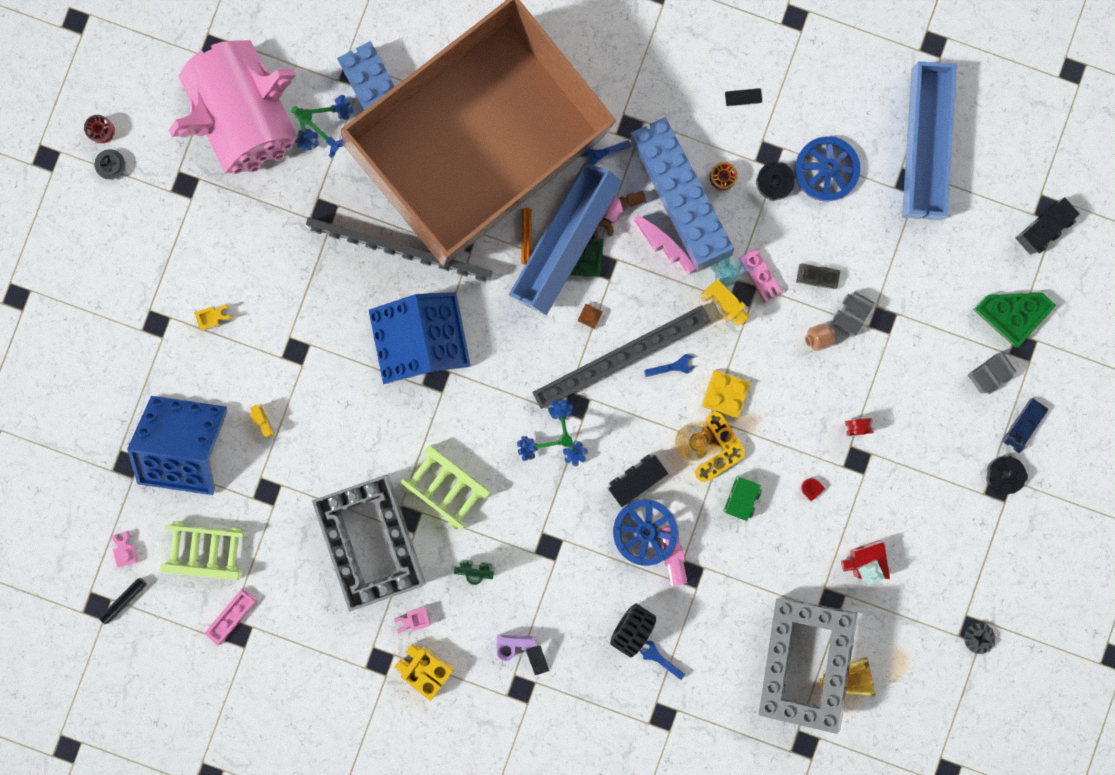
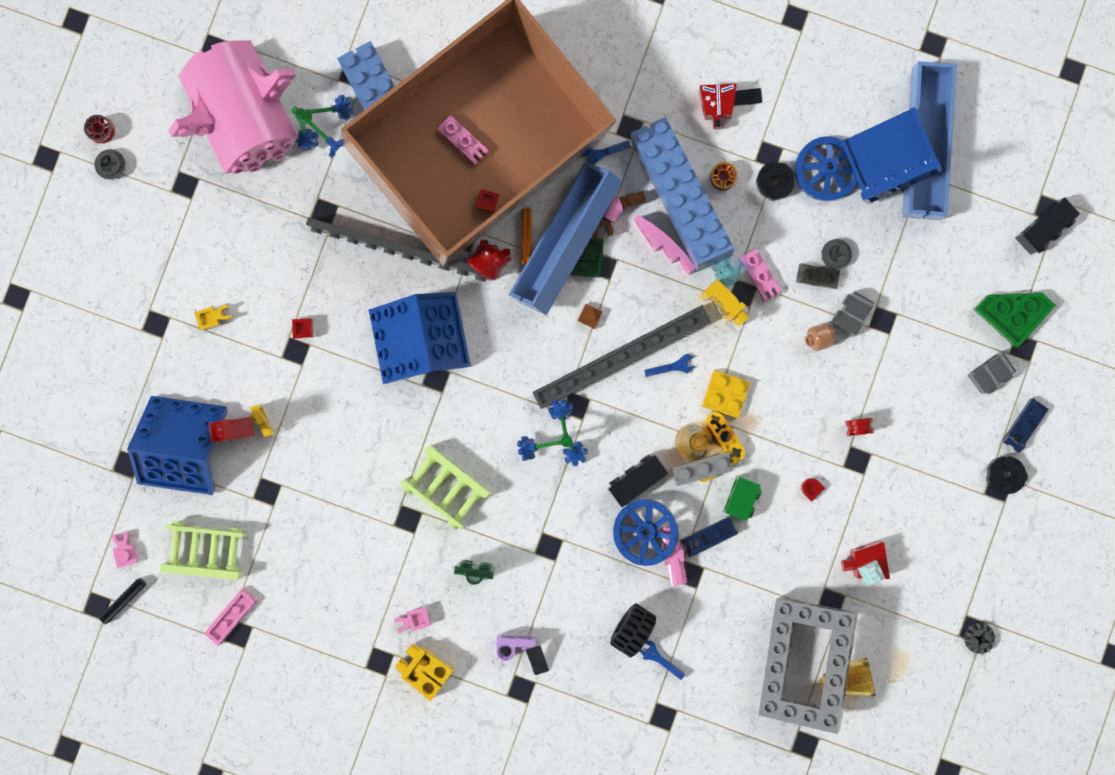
(231, 429): none -> red arch
(302, 328): none -> red plate
(341, 551): light grey brick -> none
(462, 140): none -> bright pink hinge
(487, 201): none -> red plate
(489, 259): none -> red hair
(702, 469): none -> light grey plate
(709, 536): none -> dark blue plate
(717, 103): none -> red torso
(843, 249): none -> dark grey gear
(891, 156): none -> blue bracket

